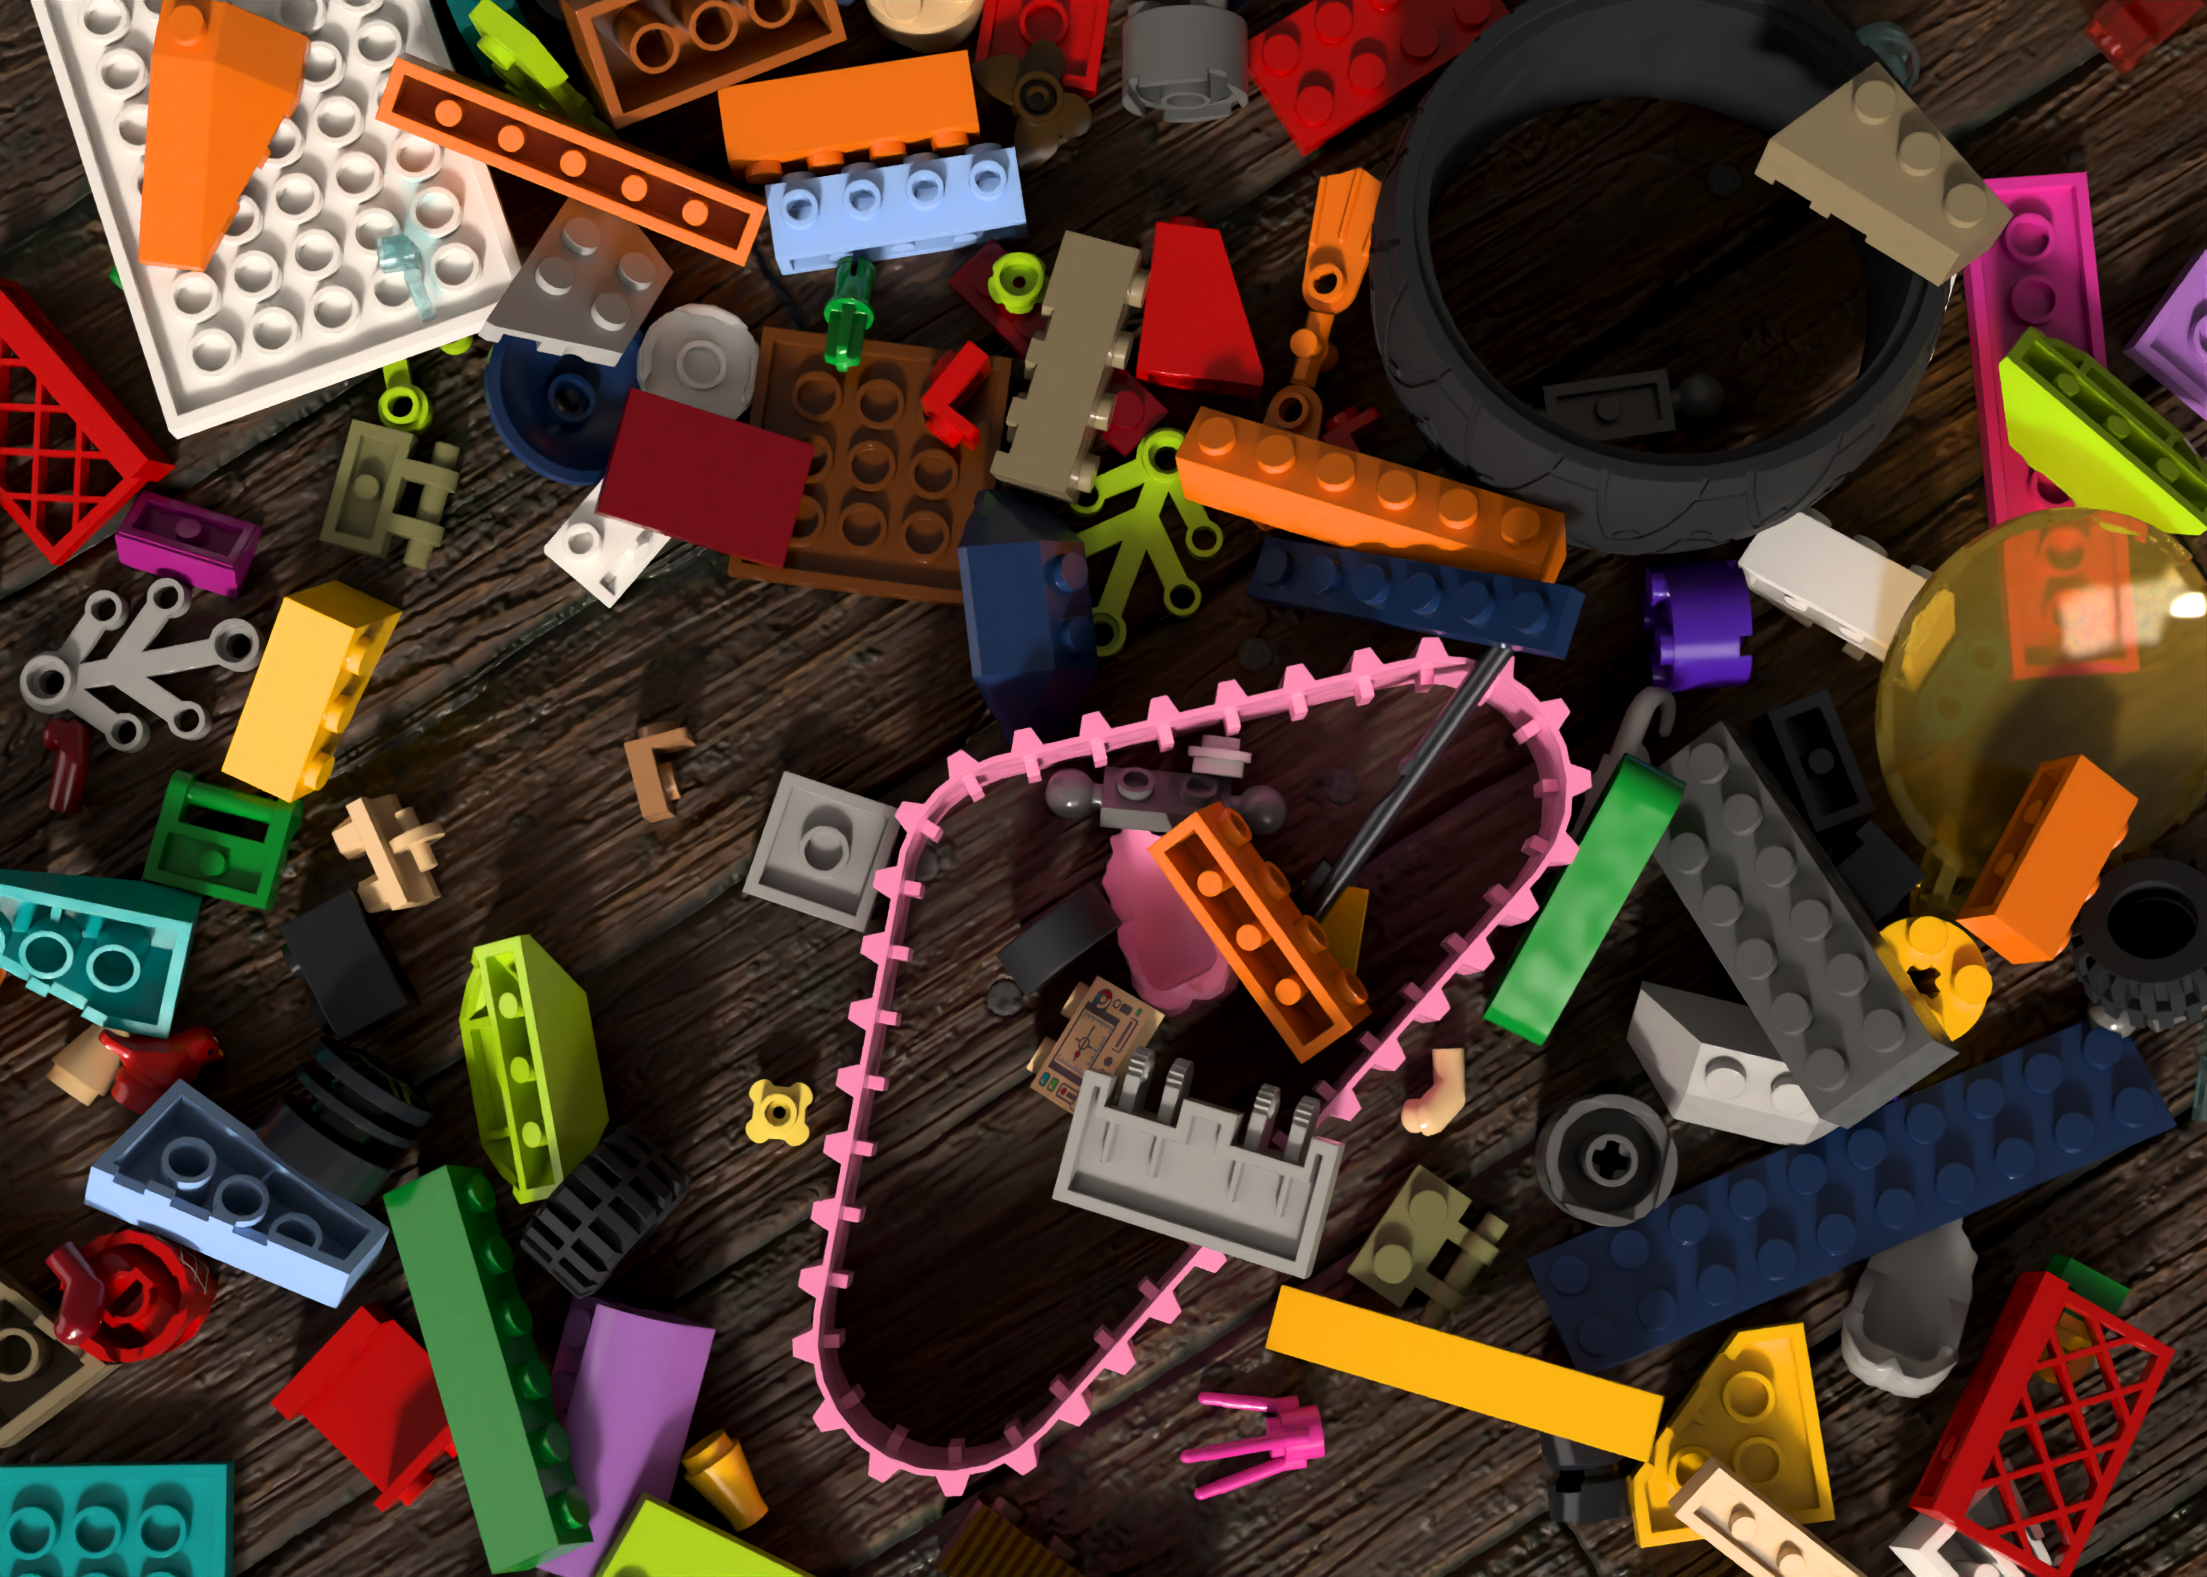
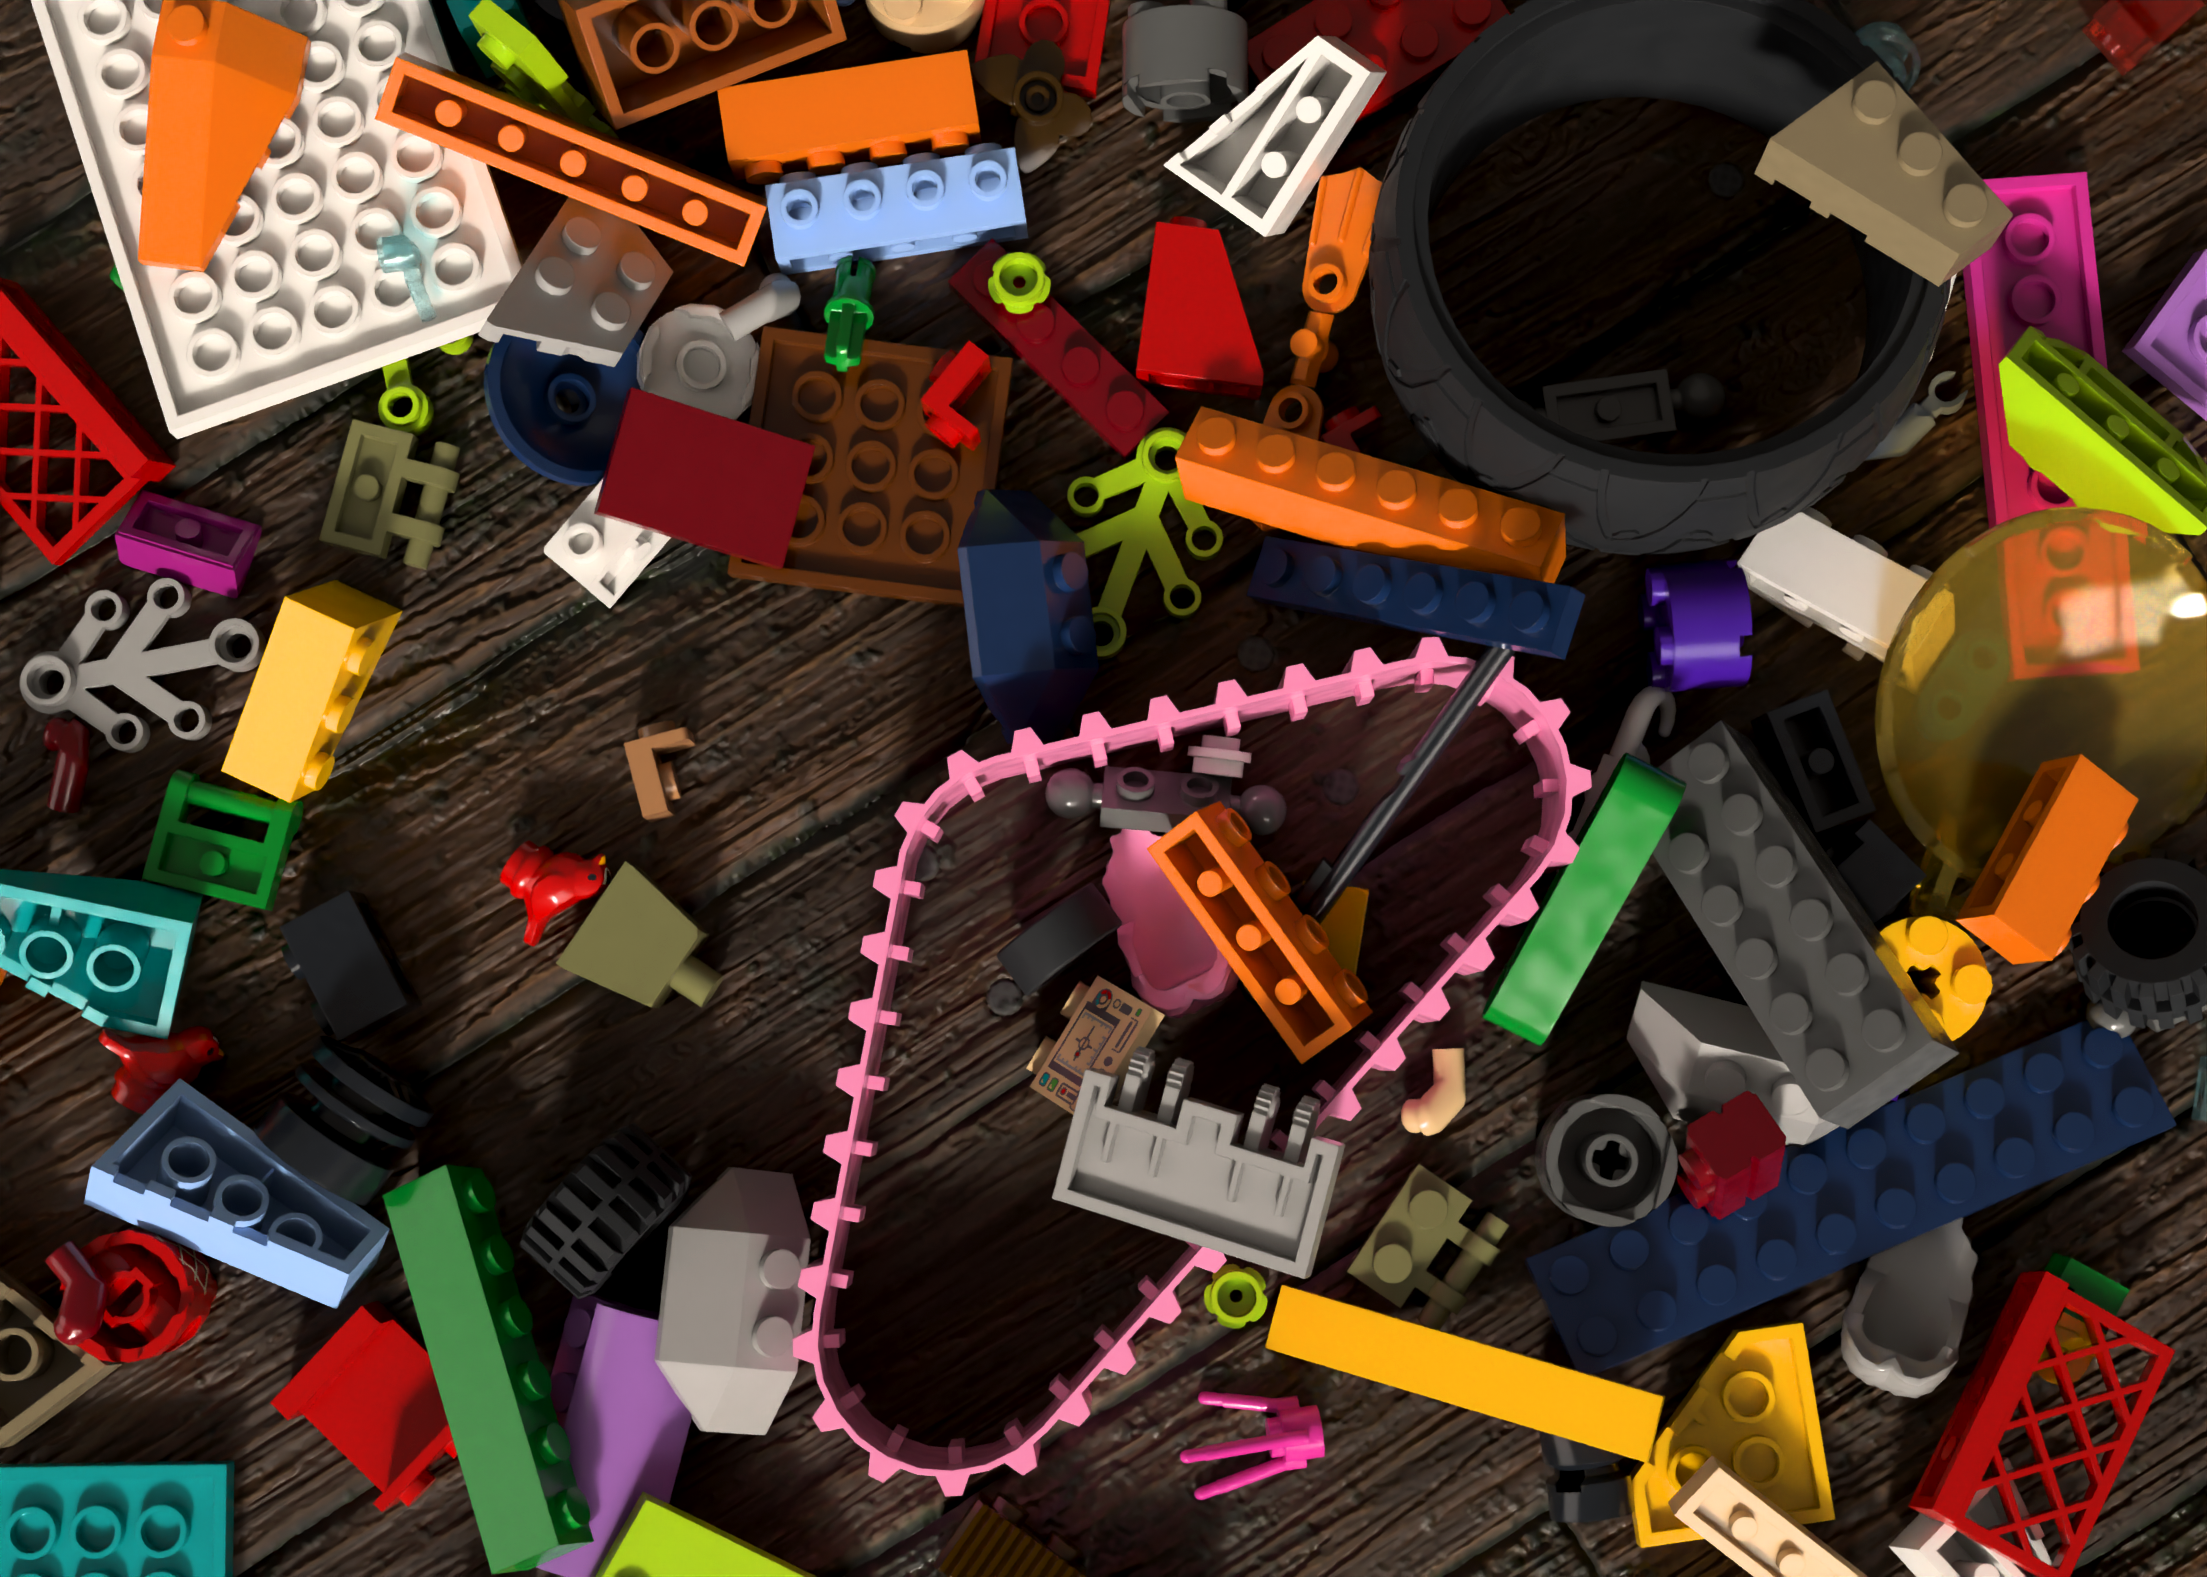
(86, 1065): tan cone -> none
(396, 849): tan hips -> none
(531, 1065): lime wedge -> none
(551, 883): none -> red animal
(641, 944): none -> olive torso
(724, 1479): yellow cone -> none
(734, 1300): none -> light grey wedge
(764, 1123): light yellow plate -> none
(774, 300): none -> light grey arm
(823, 851): light grey plate -> none
(1073, 369): dark tan wedge -> none
(1253, 1300): none -> lime plate
(1282, 136): none -> white wedge
(1731, 1156): none -> dark red brick
(1917, 420): none -> arm

